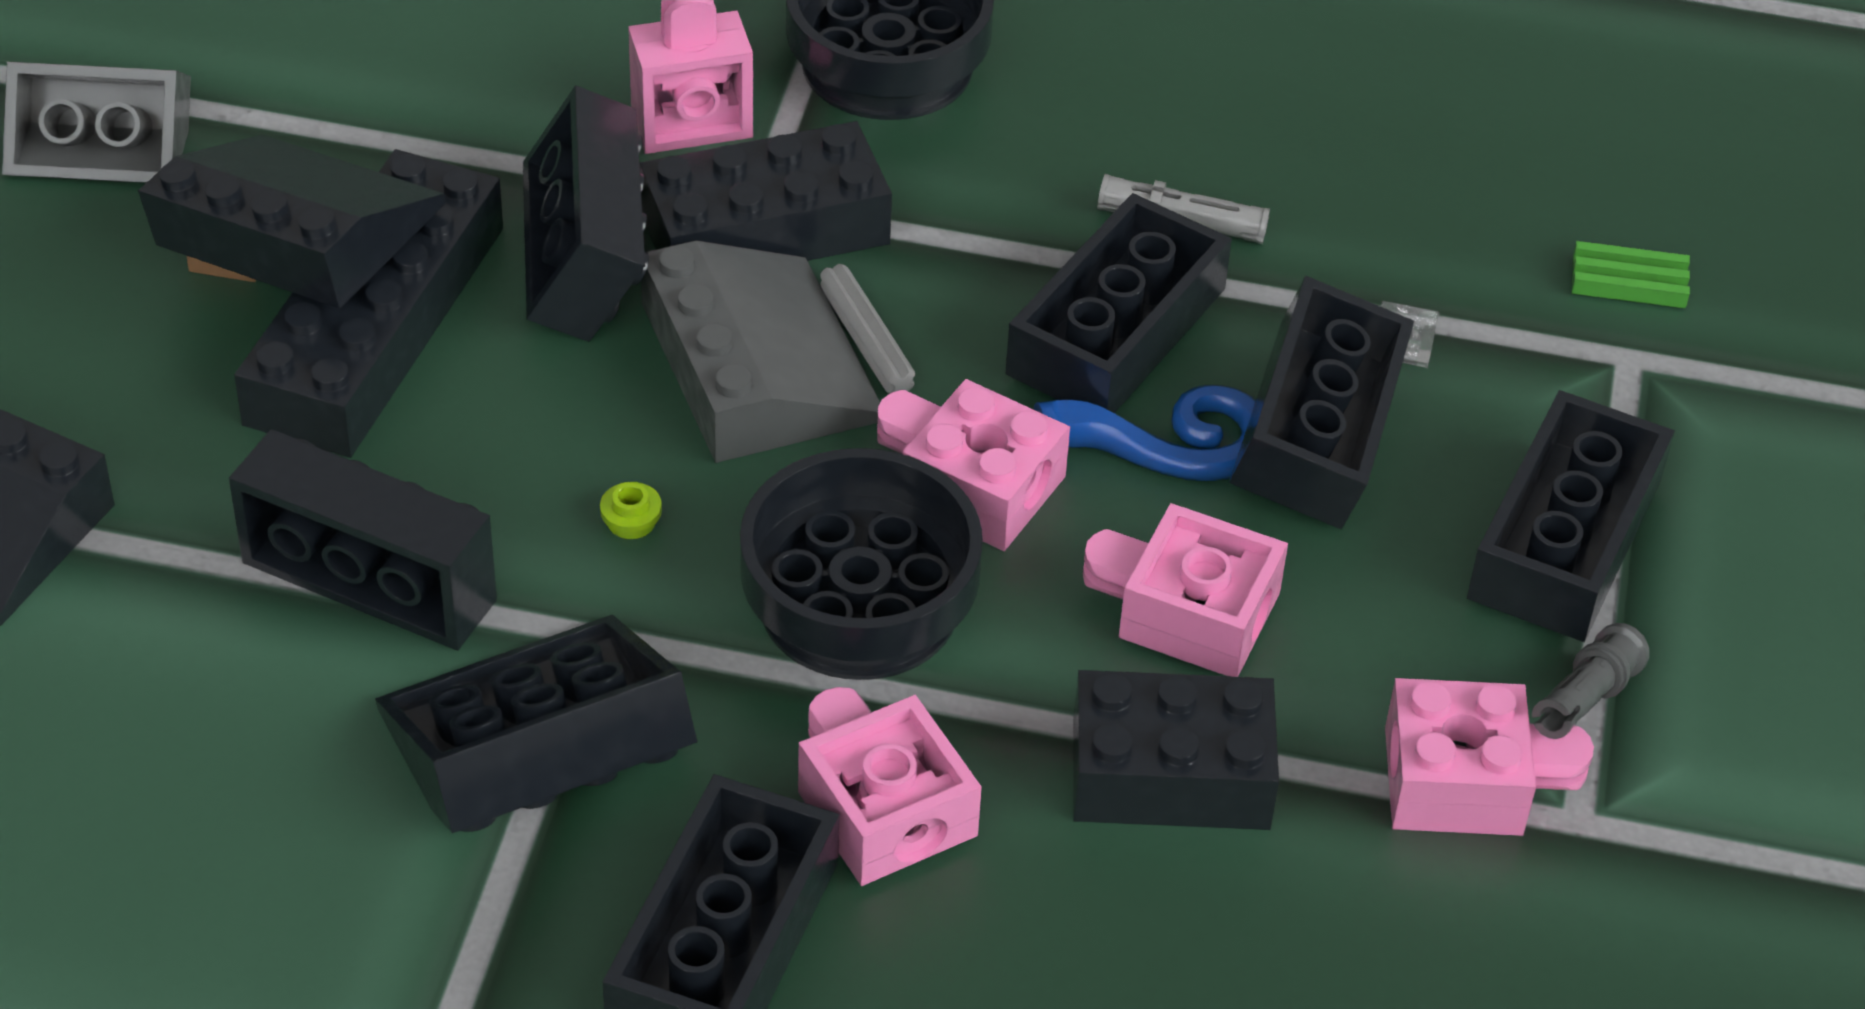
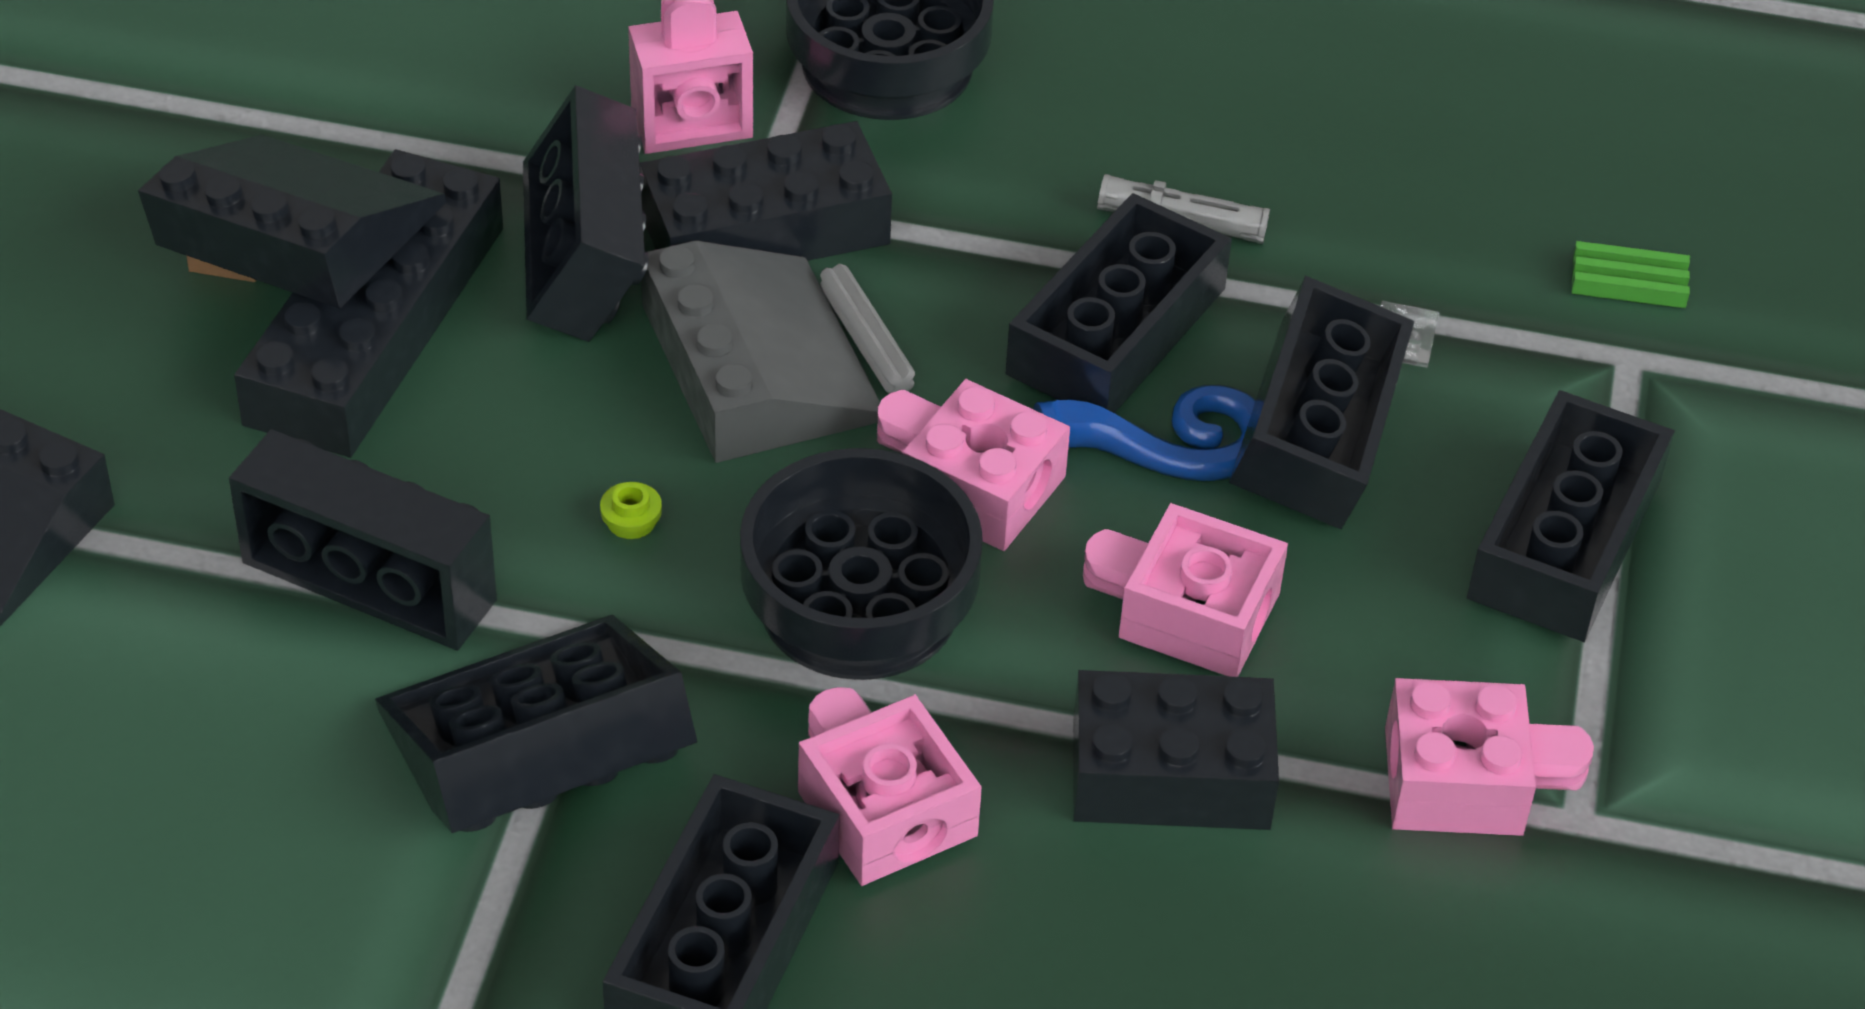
(93, 121): dark grey slope -> none
(1597, 673): dark grey pin -> none

